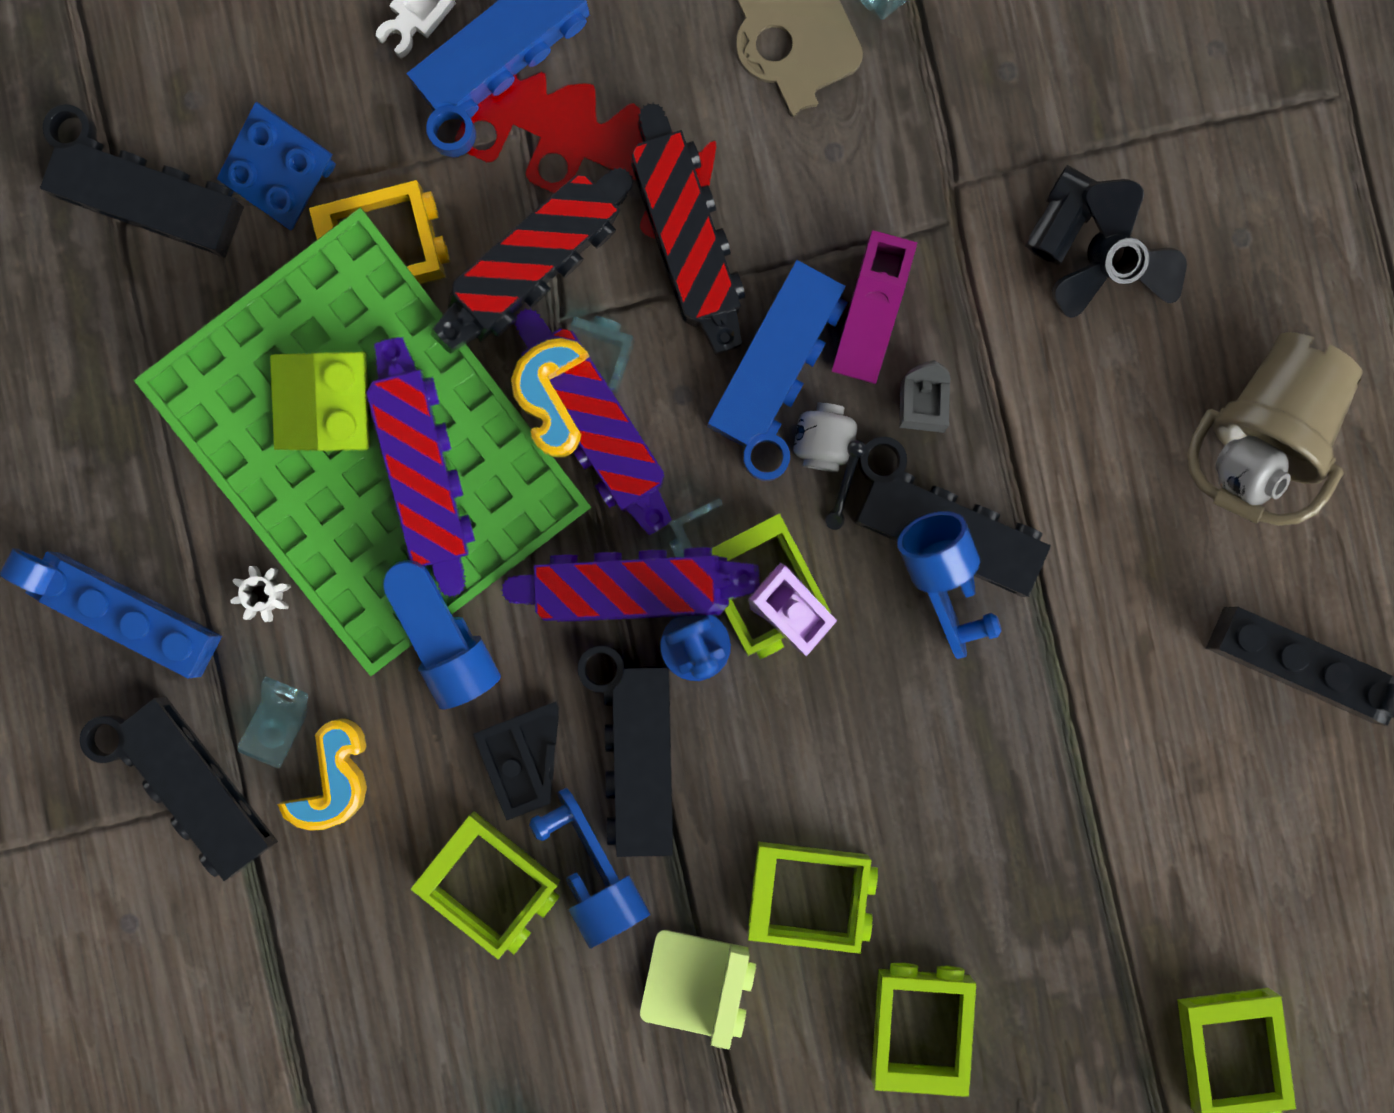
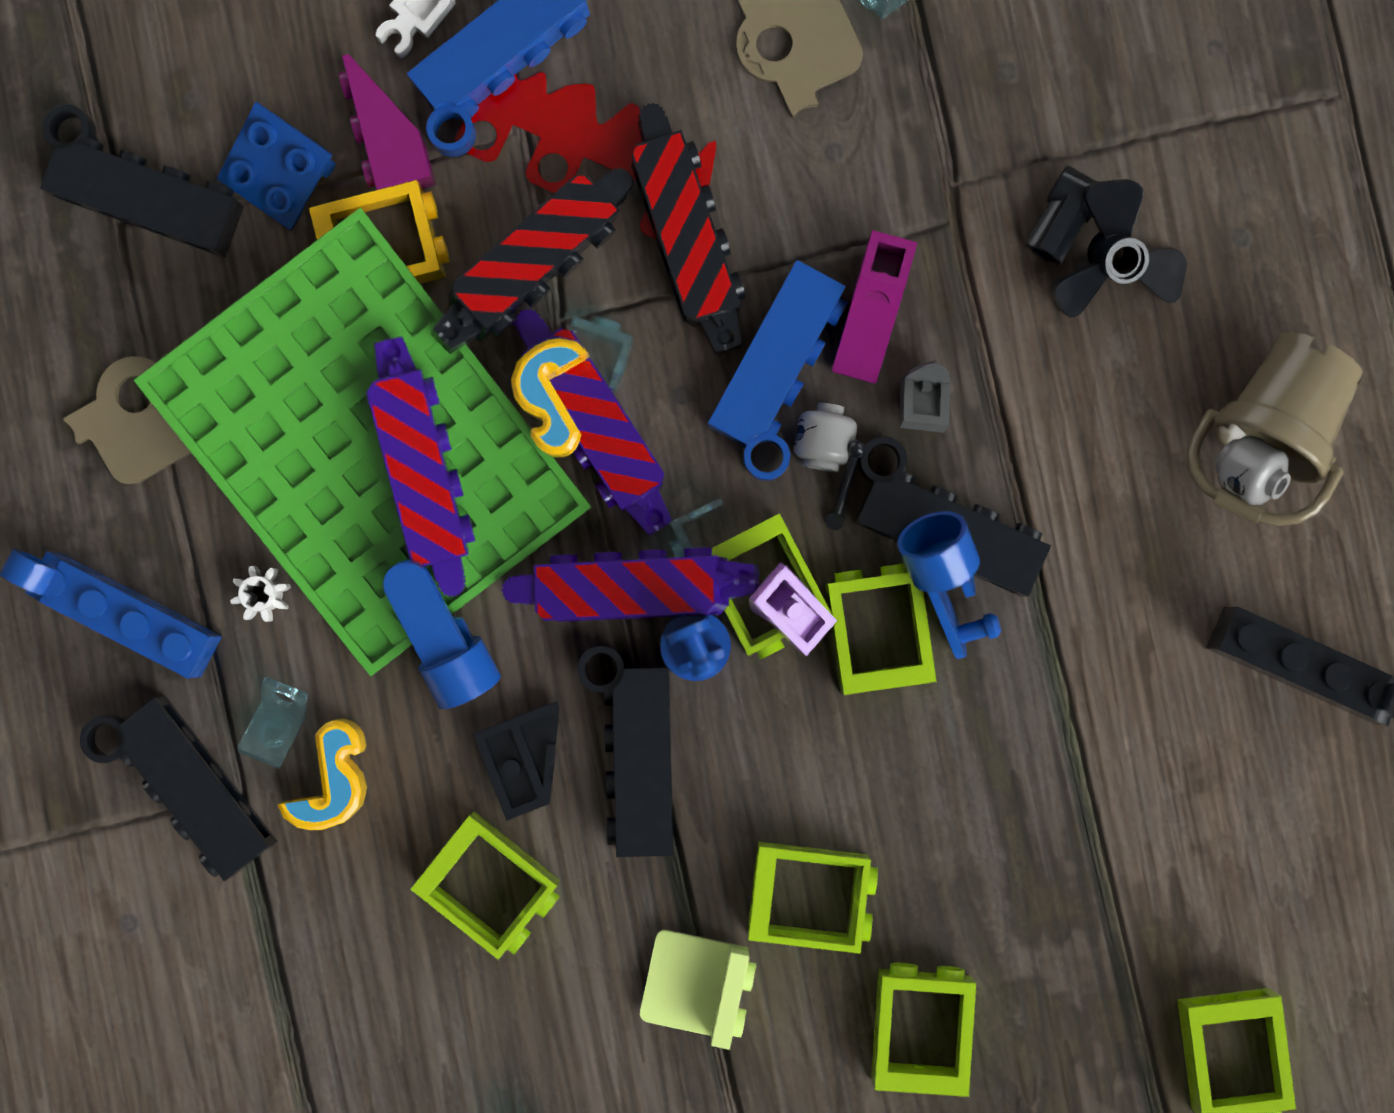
(128, 442): none -> dark tan piece
(320, 401): lime slope -> none
(391, 141): none -> magenta slope
(608, 910): blue piece -> none
(888, 677): none -> lime window

